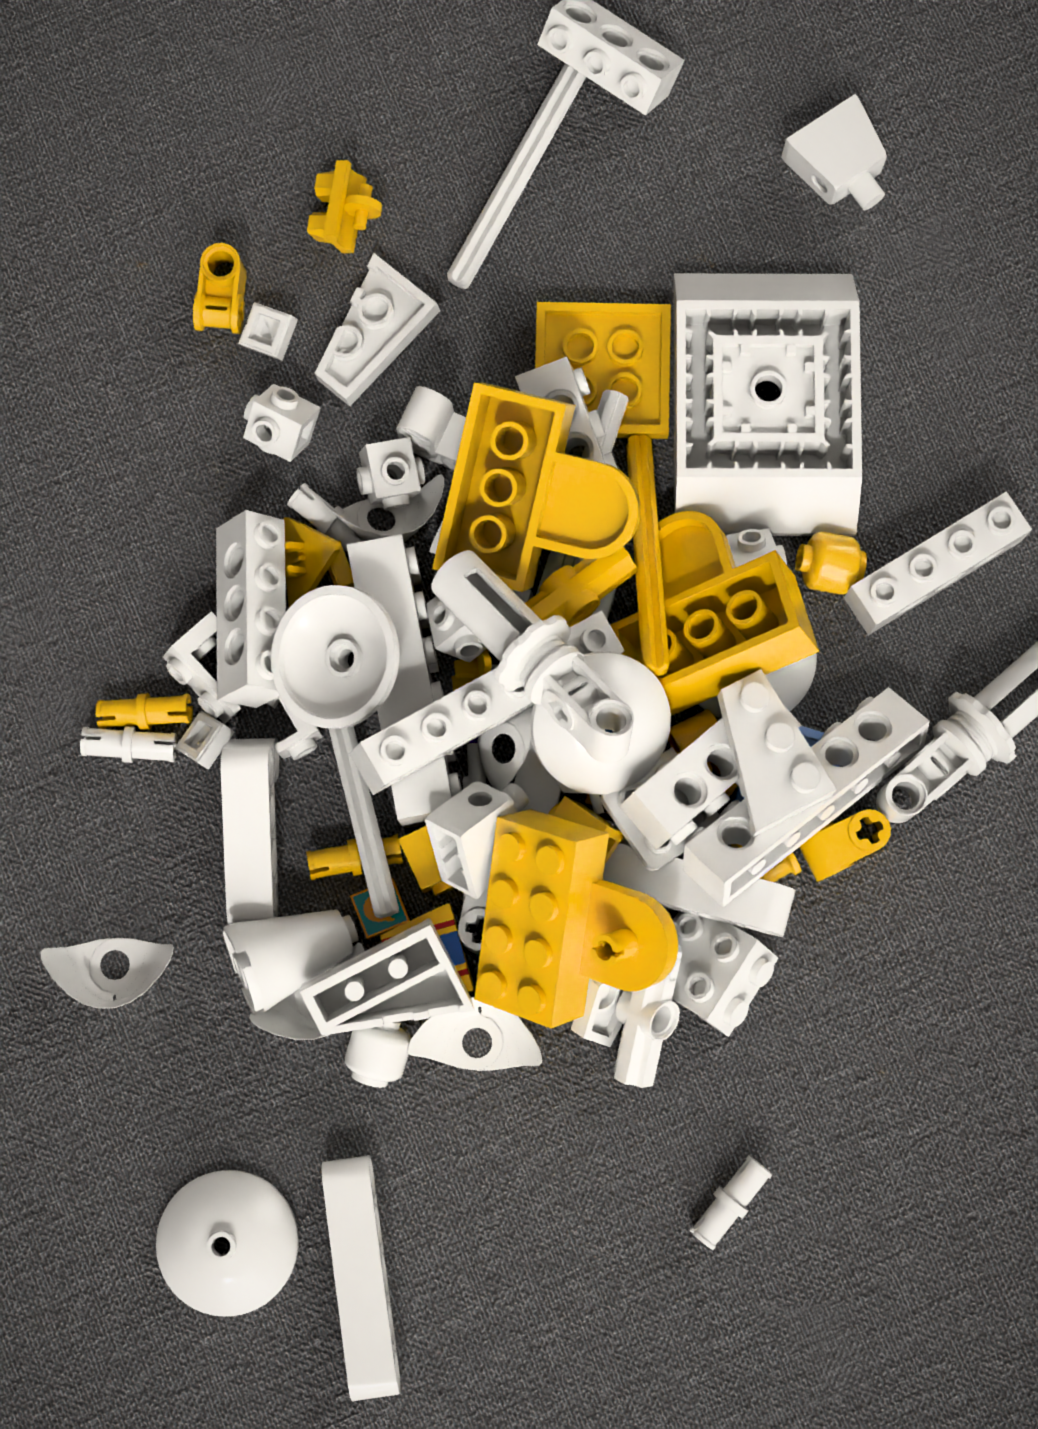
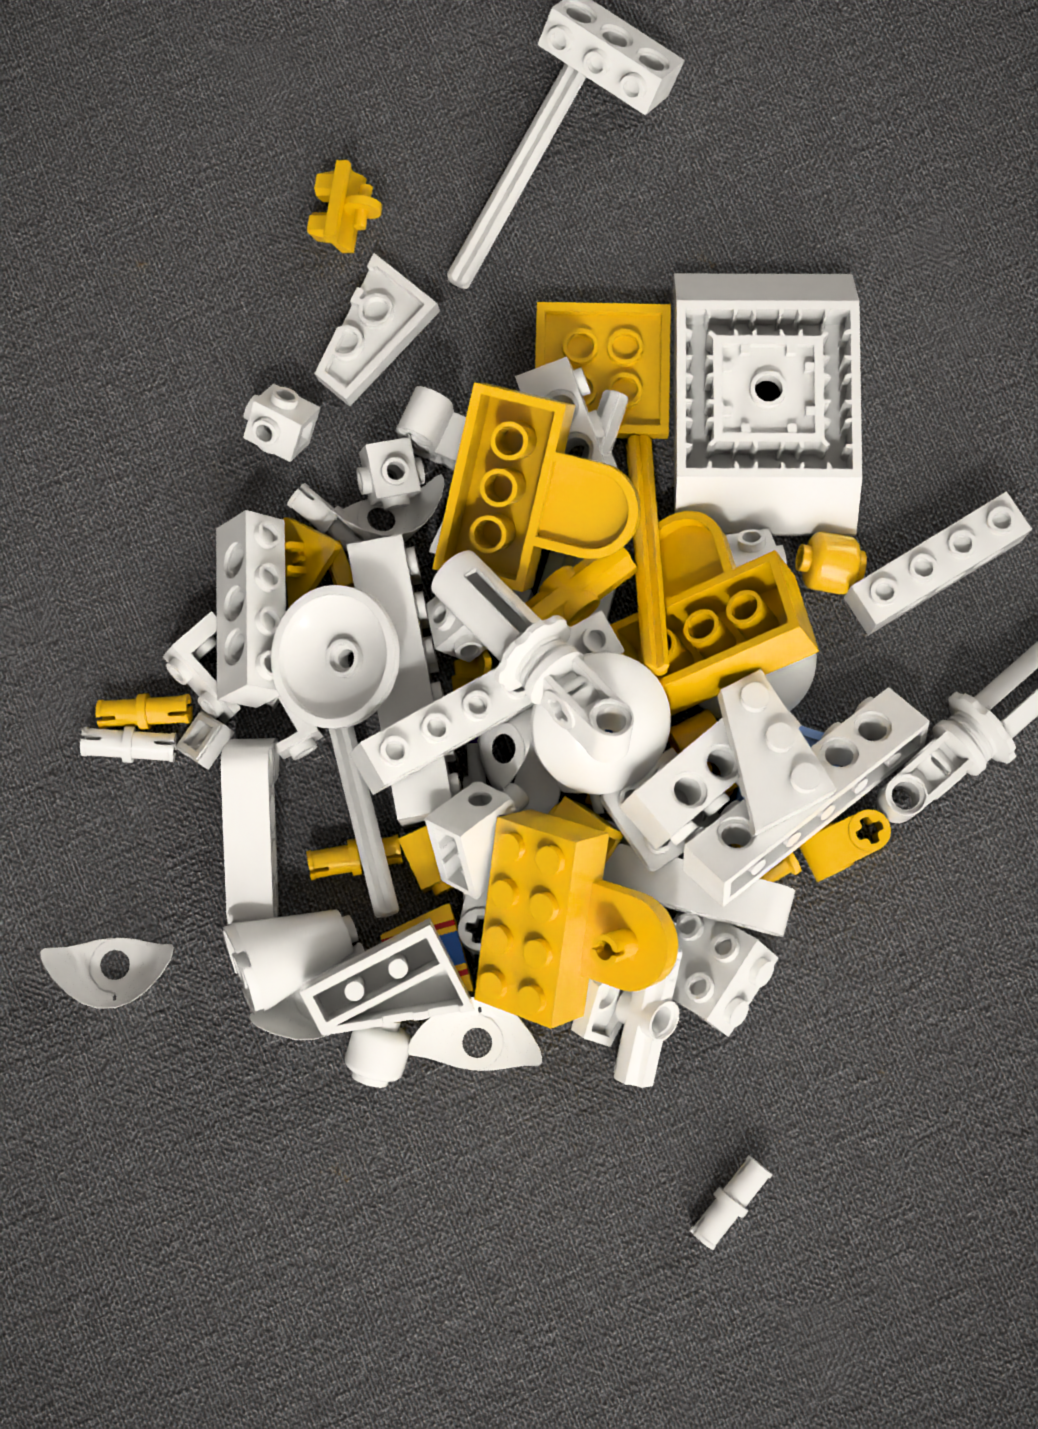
(220, 299): yellow piece -> none
(260, 1237): white dish -> none
(268, 331): white tile -> none
(360, 1278): white beam -> none
(370, 923): tile -> none
(839, 155): white torso -> none

